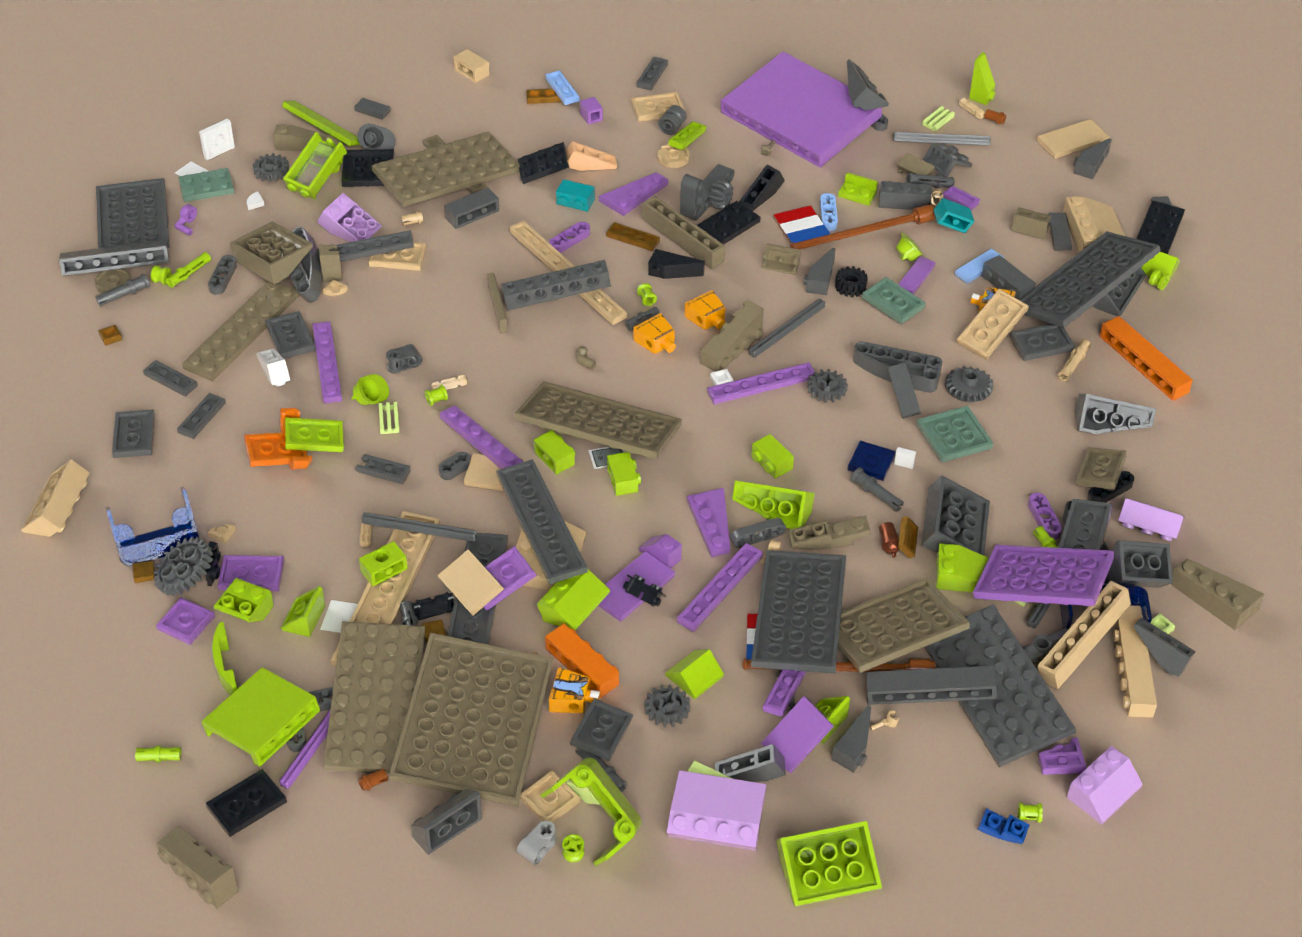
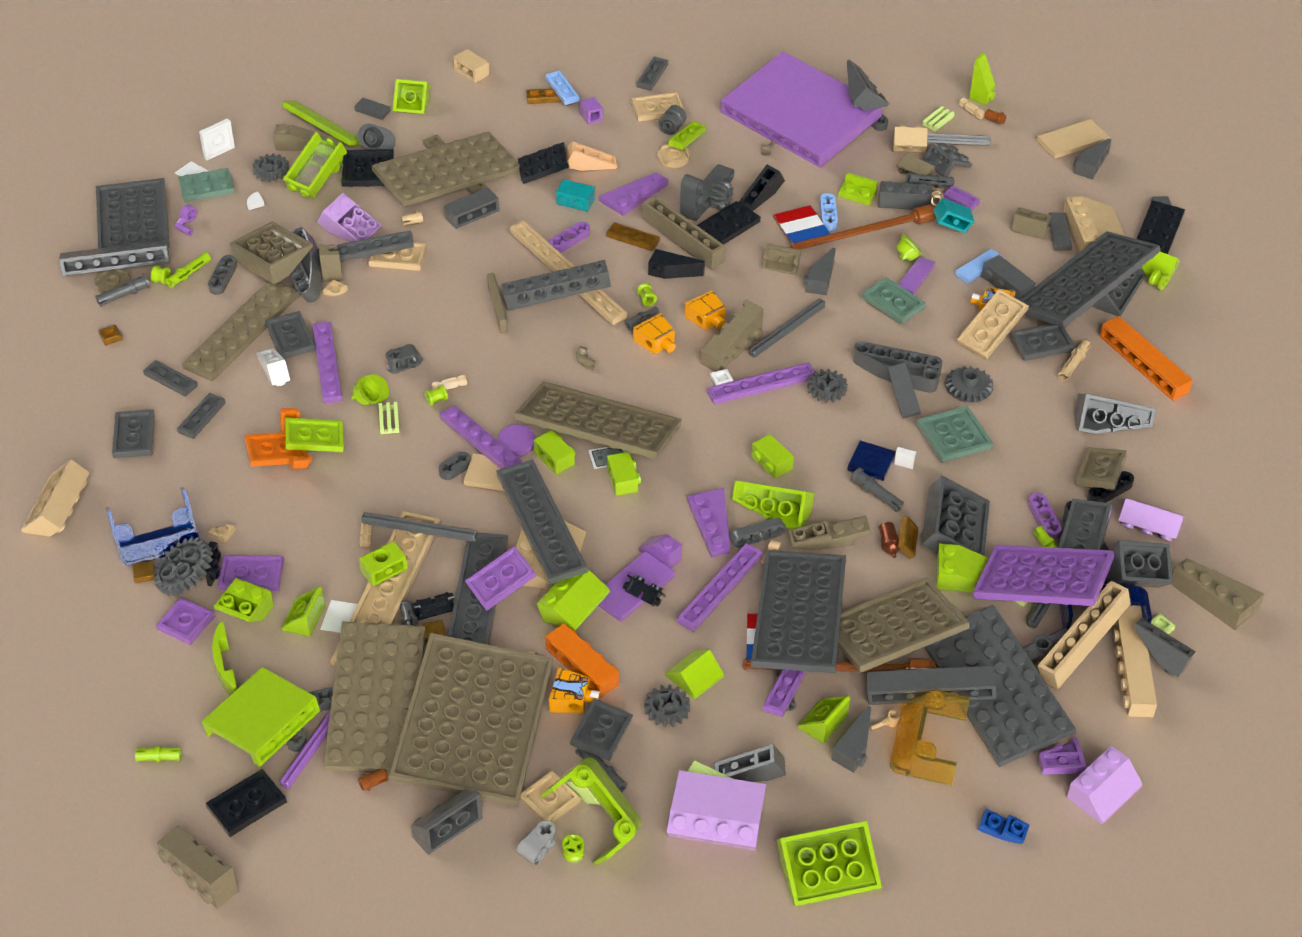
(384, 469): dark grey hinge -> none
(411, 96): none -> lime slope
(470, 582): tan tile -> none
(517, 439): none -> medium lavender tile
(799, 733): medium lavender tile -> none
(853, 288): black tyre -> none
(910, 139): none -> tan brick
(915, 756): none -> clear yellow windscreen
(1030, 812): lime bush -> none

